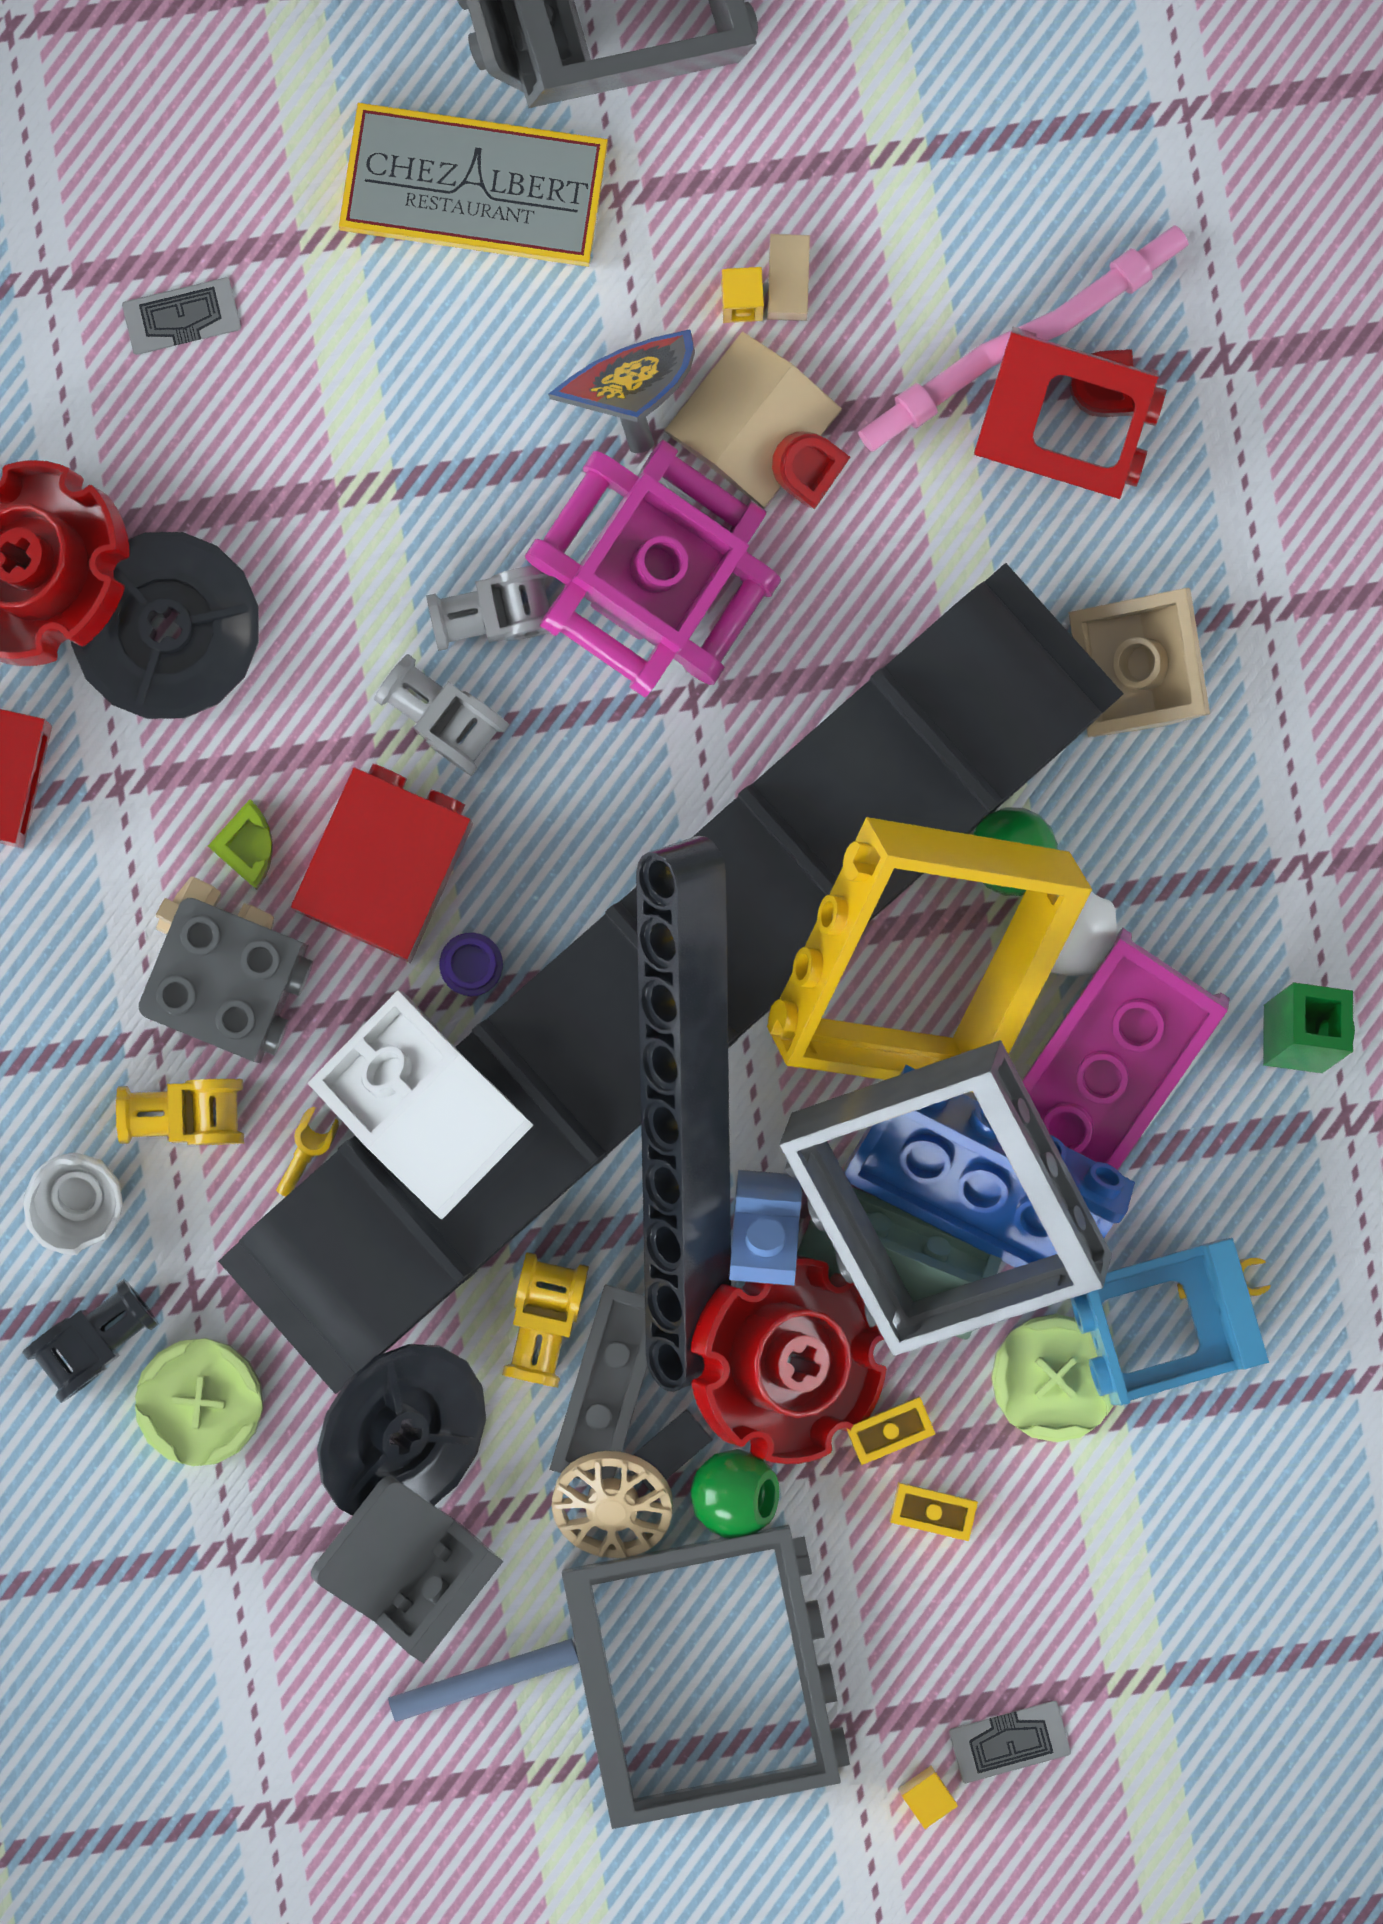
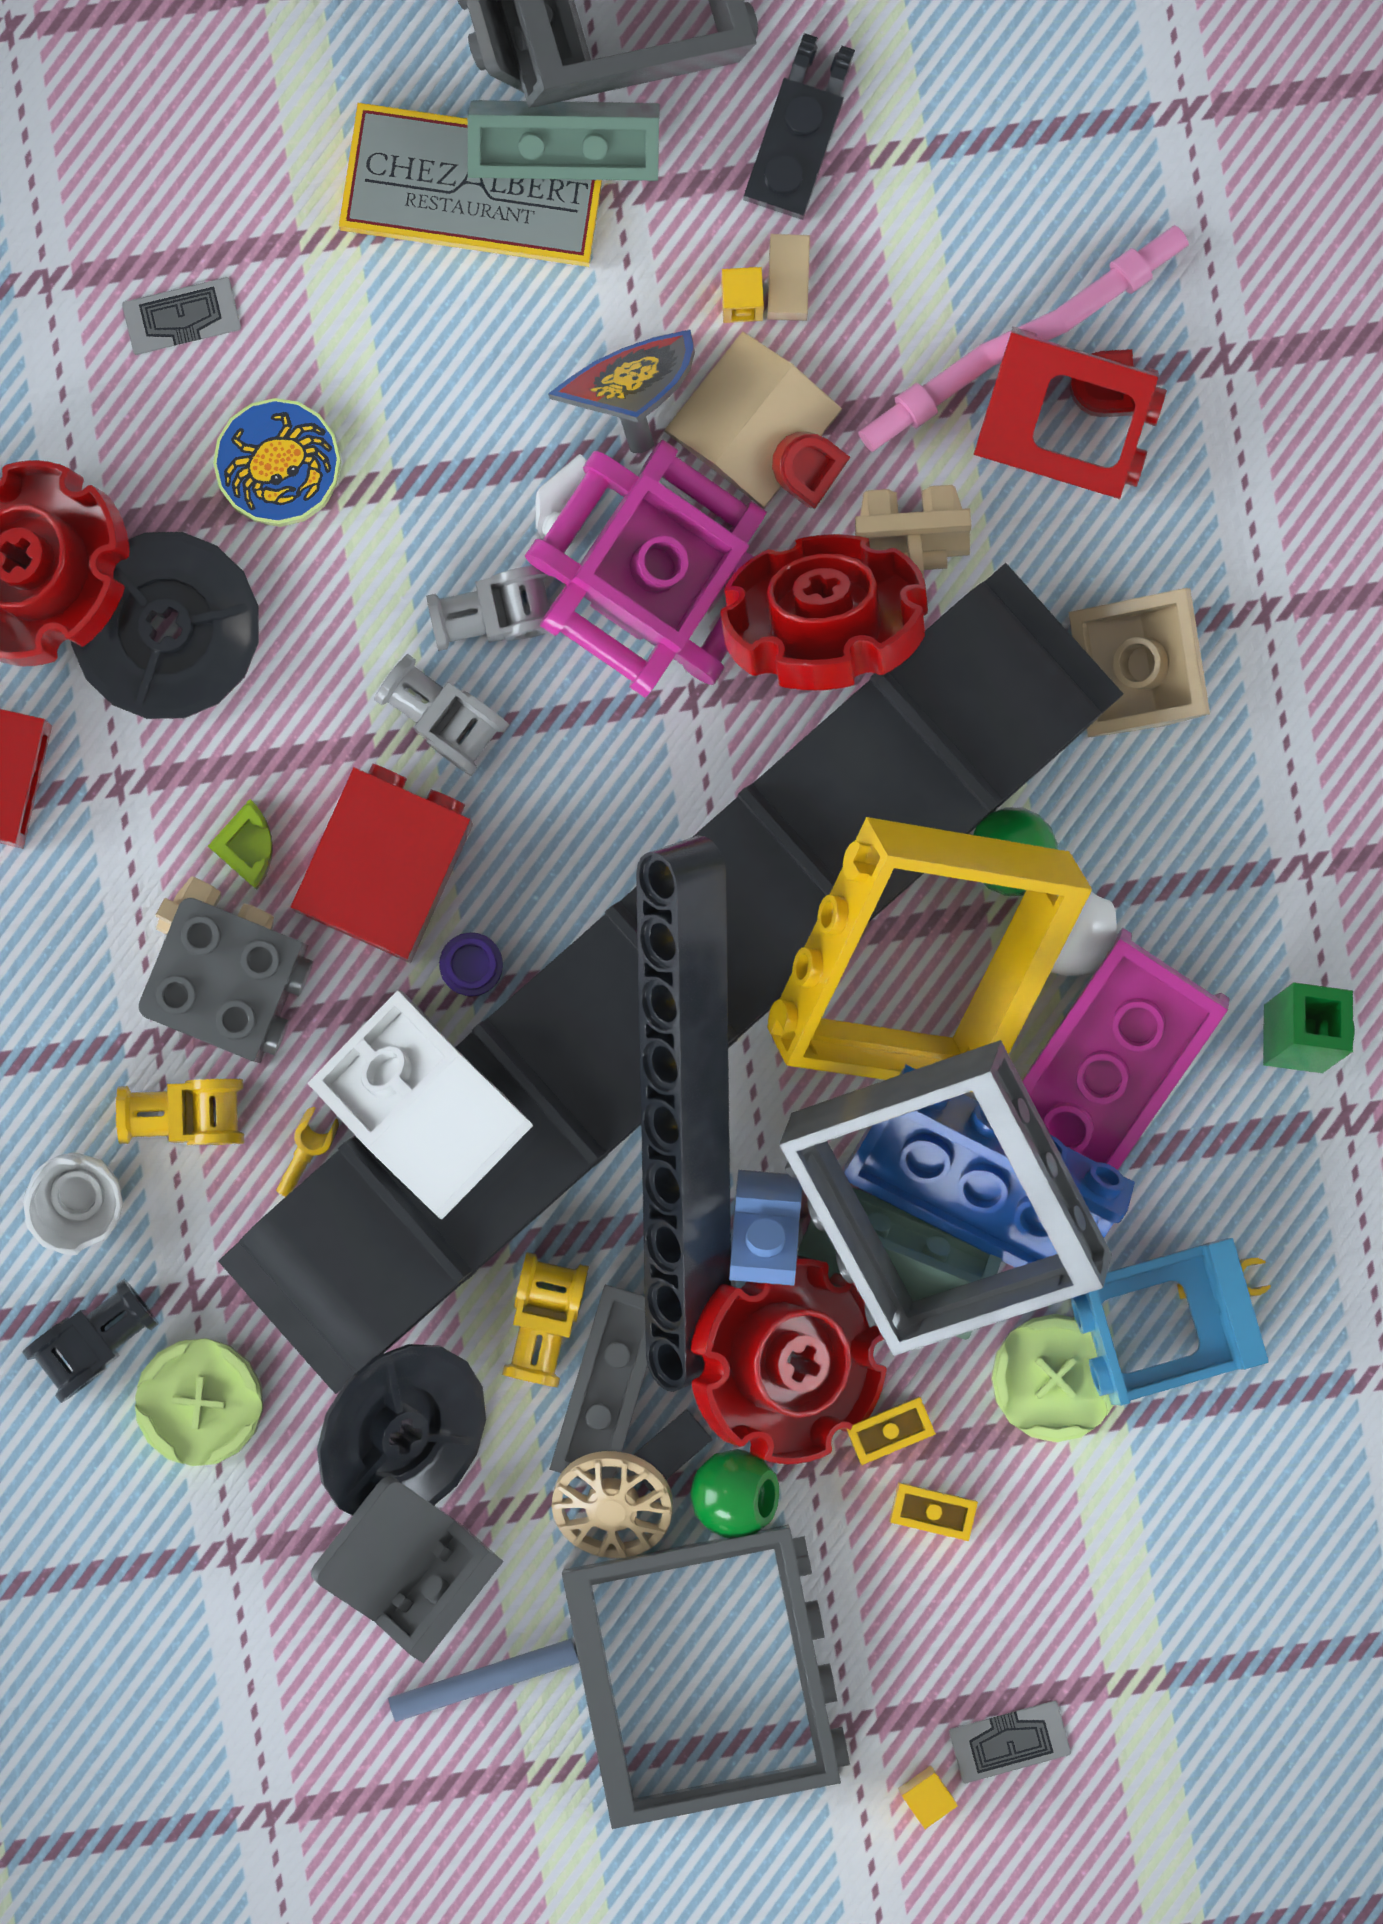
(277, 462): none -> tile
(556, 493): none -> white arm
(563, 140): none -> sand green panel
(798, 134): none -> black hinge
(824, 612): none -> red piece
(922, 536): none -> tan hips

